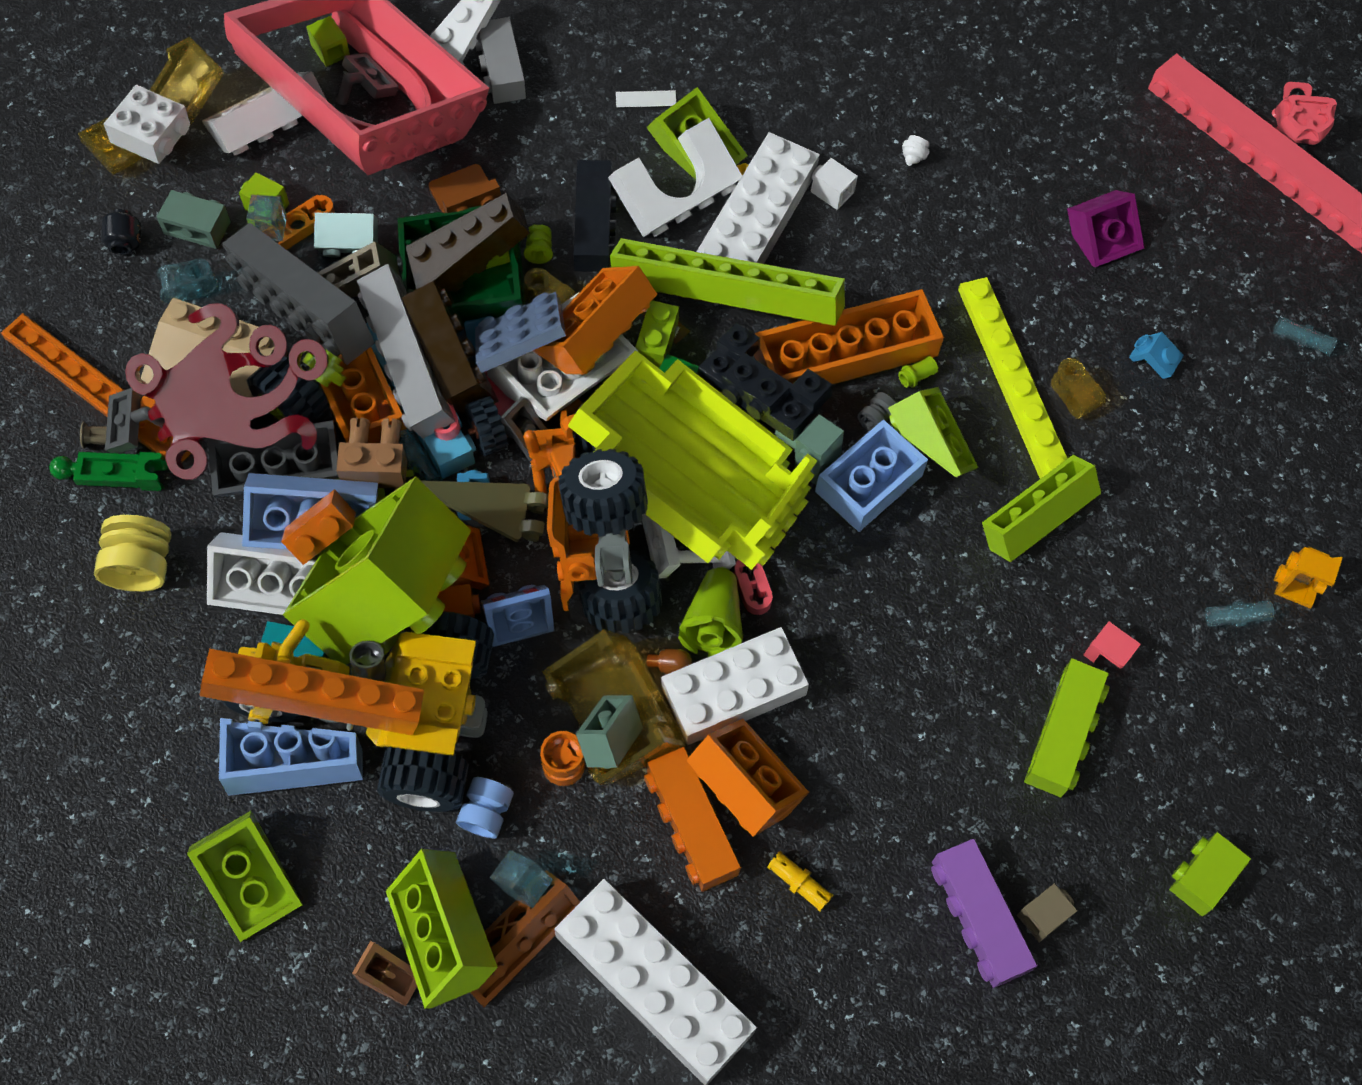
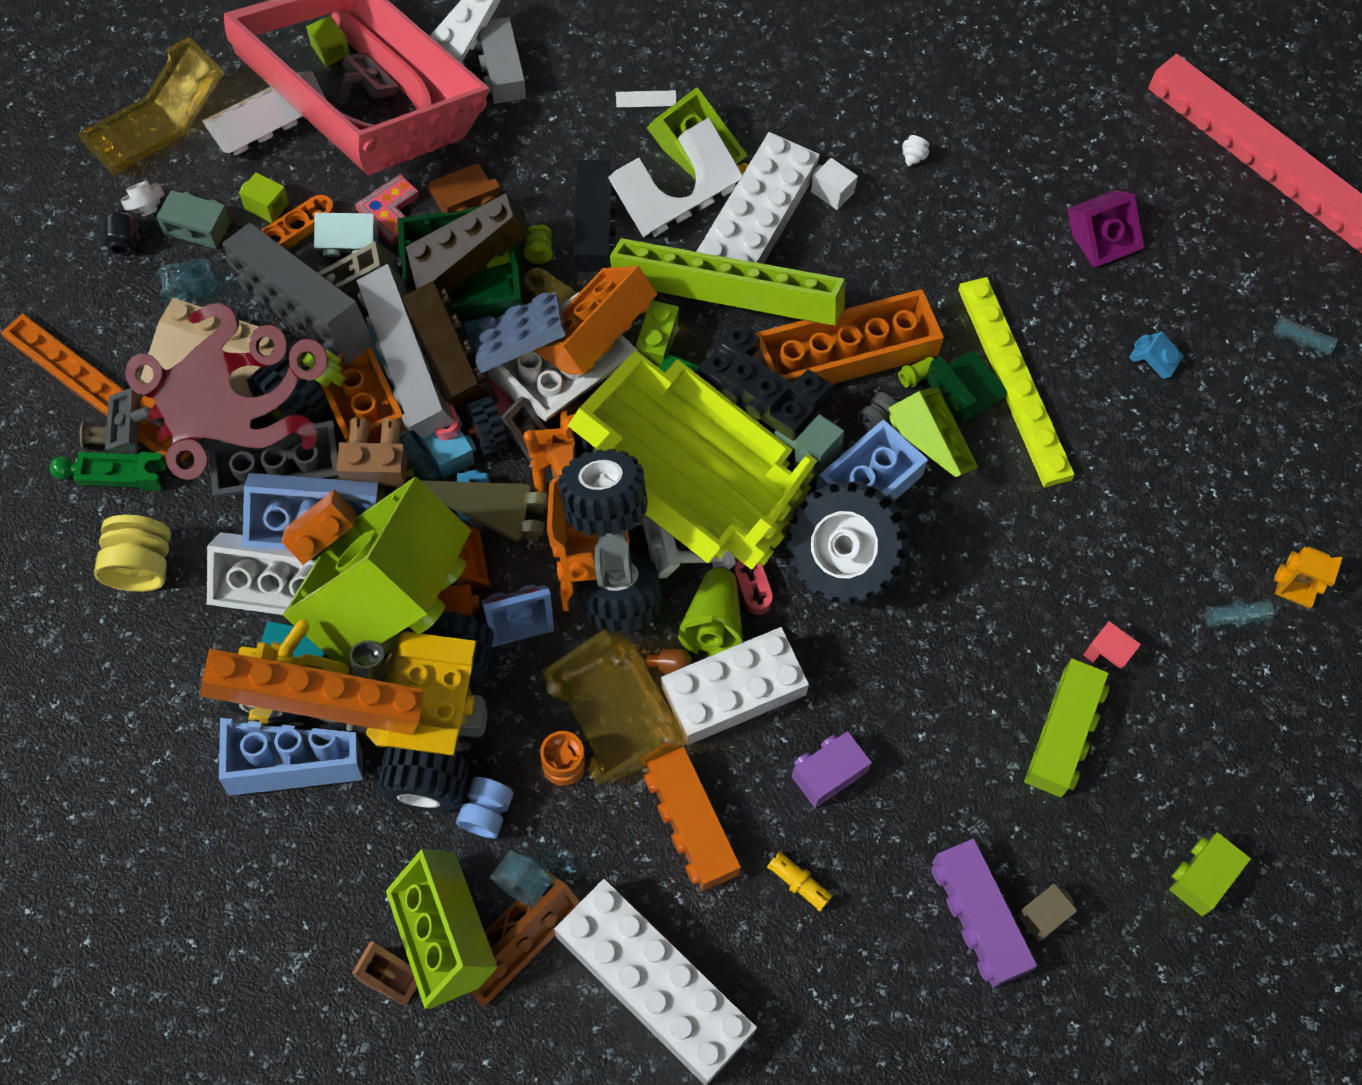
(143, 198): none -> white plate
(147, 124): white brick -> none
(244, 876): lime slope -> none
(267, 215): clear light blue brick -> none
(386, 205): none -> coral tile
(609, 731): sand green brick -> none
(747, 776): orange brick -> none
(830, 768): none -> medium lavender brick
(848, 542): none -> black wheel
(965, 385): none -> dark green bracket
(1041, 508): lime brick -> none
(1077, 390): clear yellow piece -> none
(1304, 117): coral piece -> none

